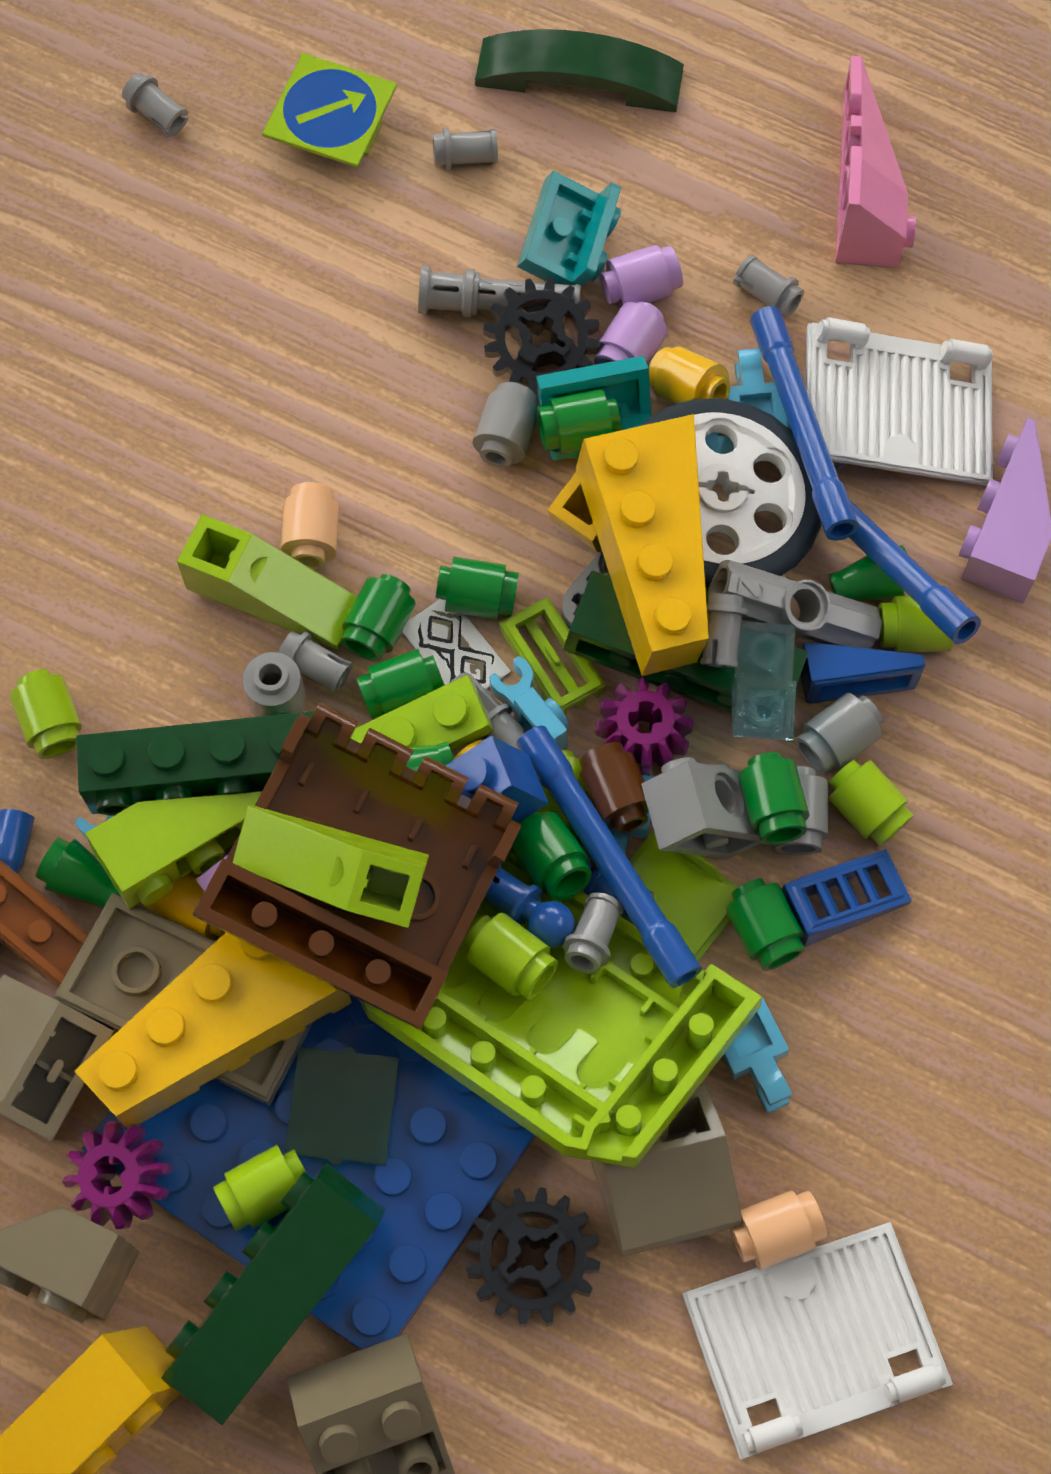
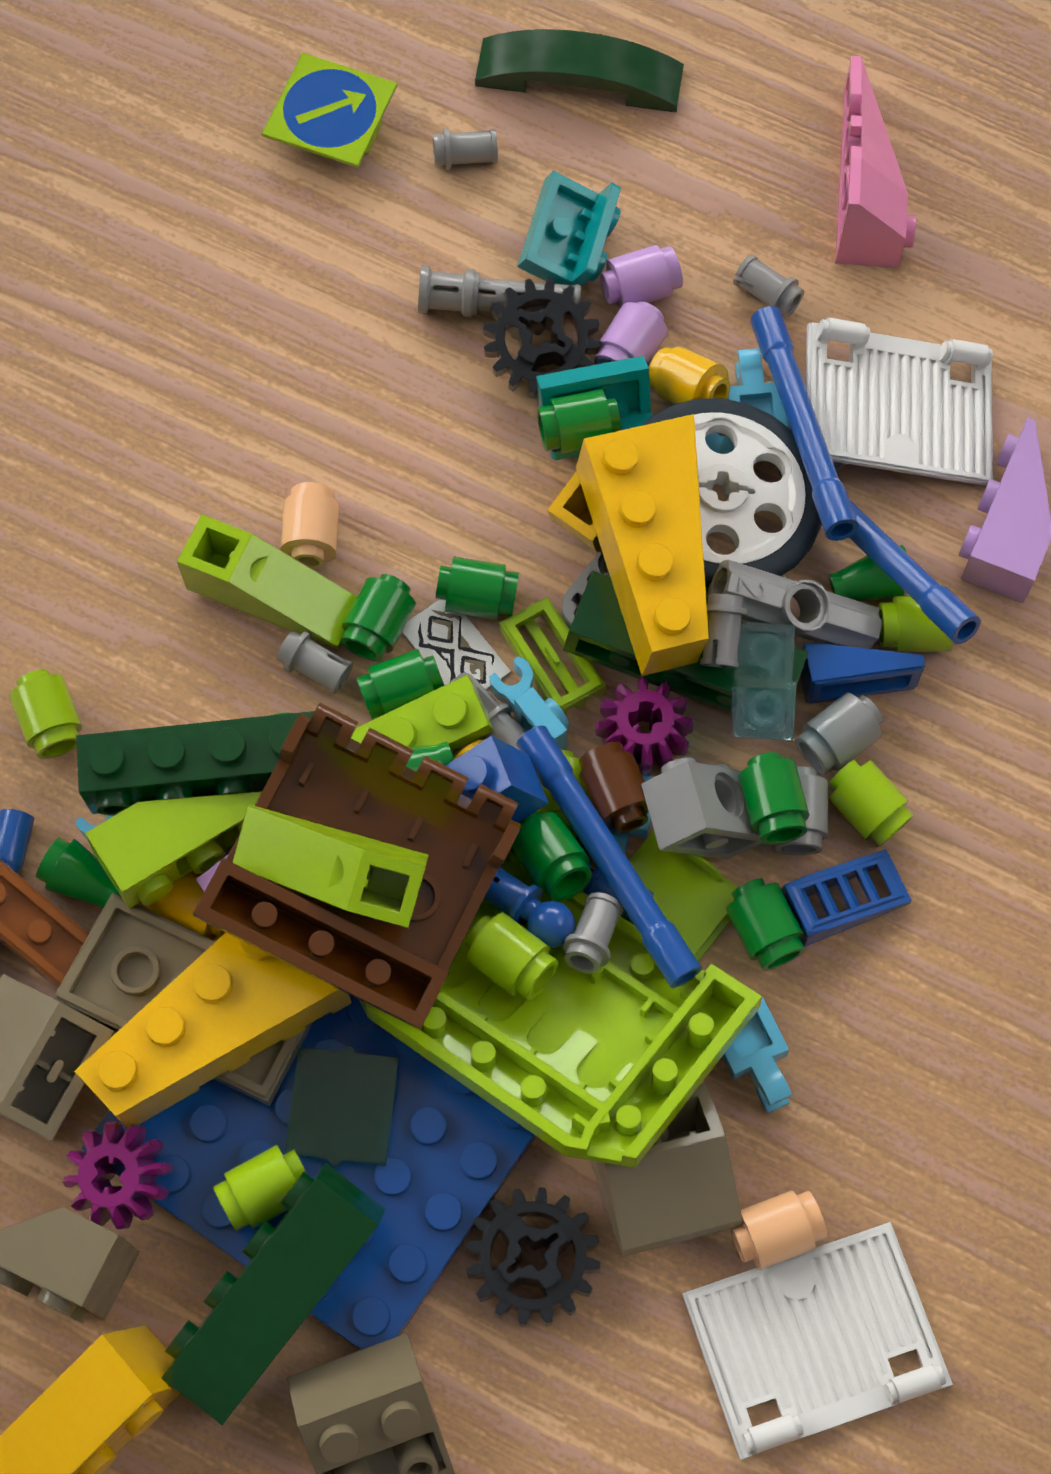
(145, 97): light grey pin -> none
(273, 685): light grey brick -> none
(506, 424): light grey brick -> none

